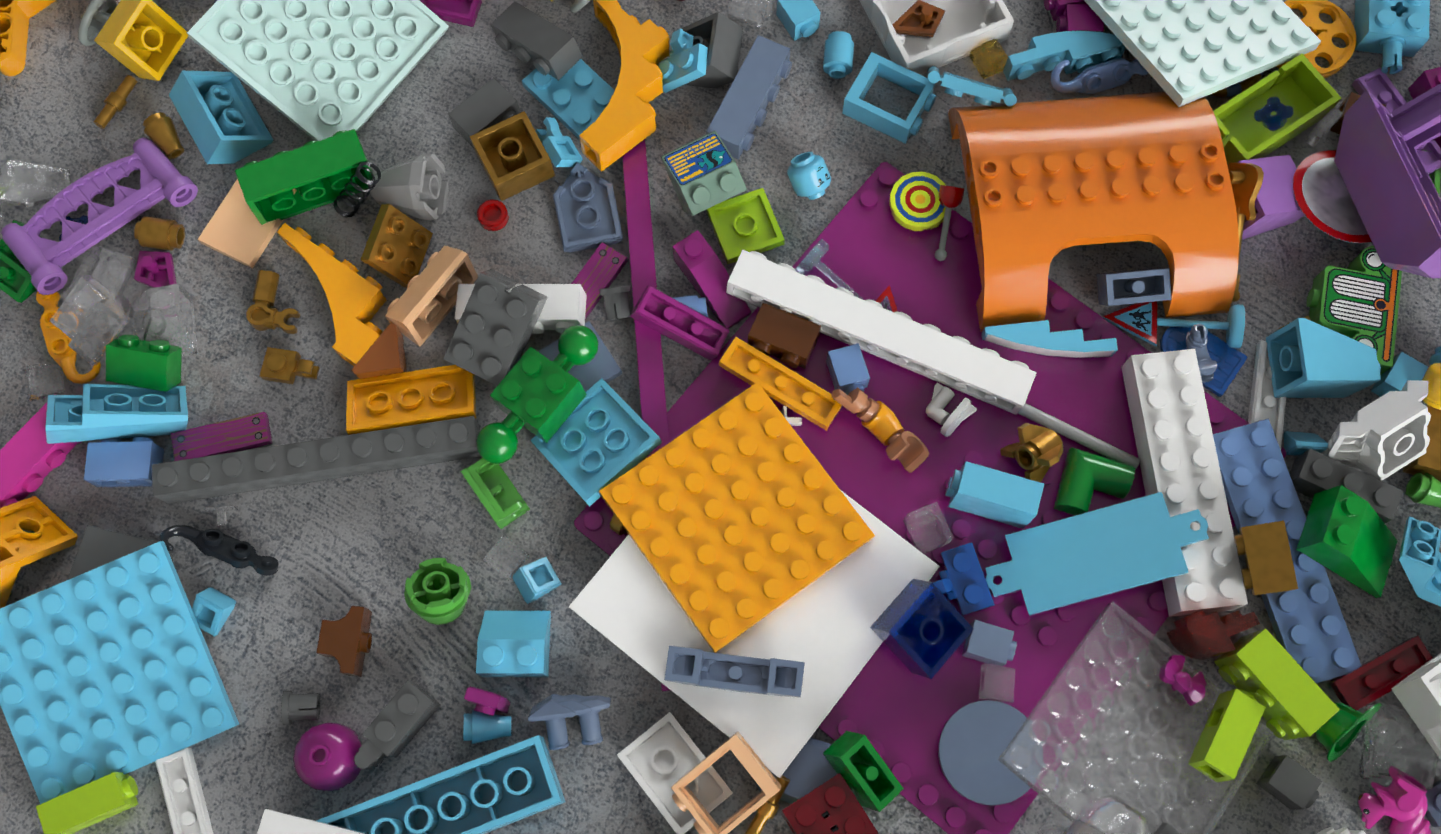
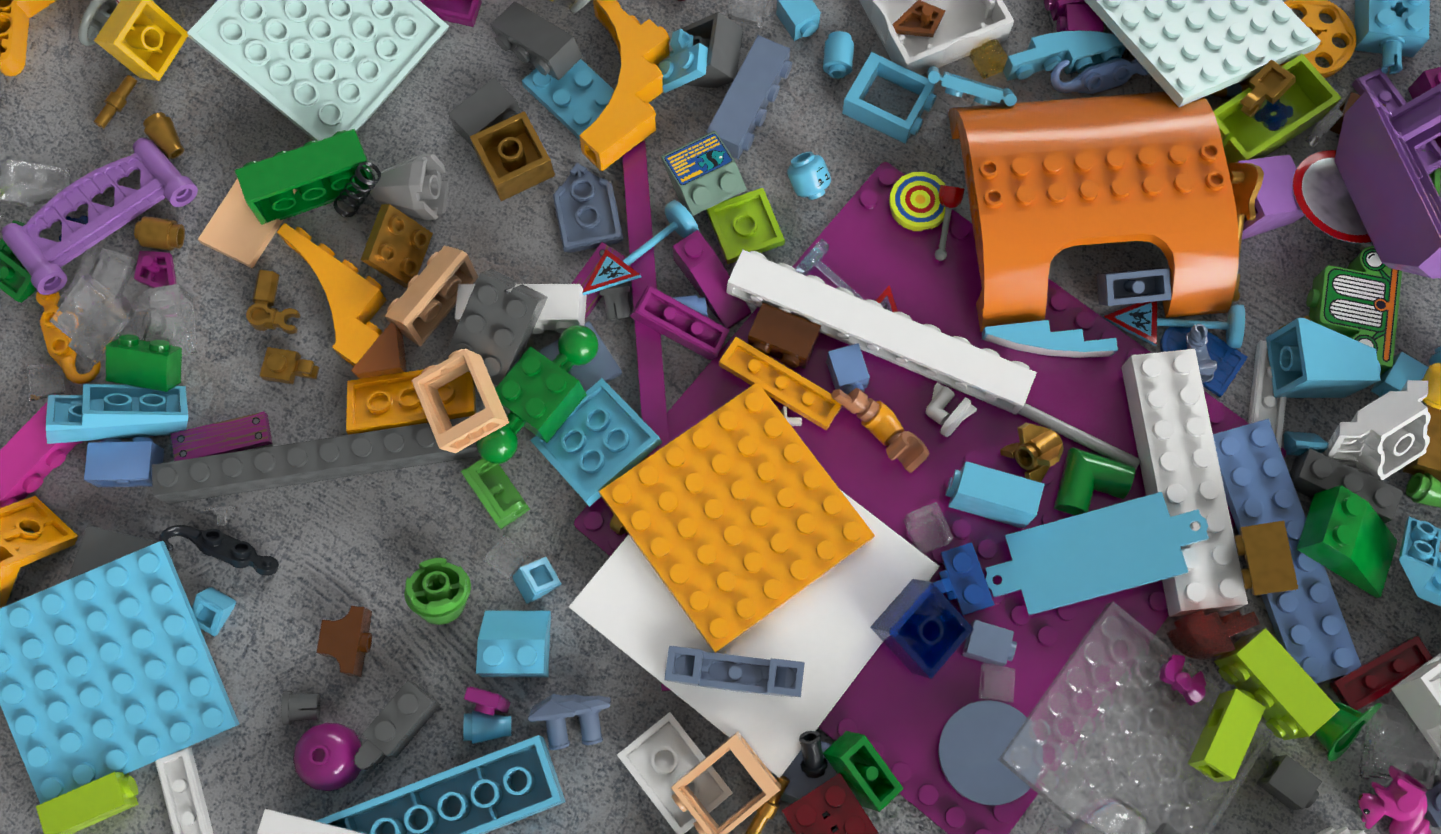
(219, 116): medium azure slope -> none
(473, 428): none -> light nougat window
(492, 215): red tile -> none
(558, 147): medium azure plate -> none
(613, 271): none -> medium azure piece
(813, 761): none -> black pin
(1268, 85): none -> pearl gold plate

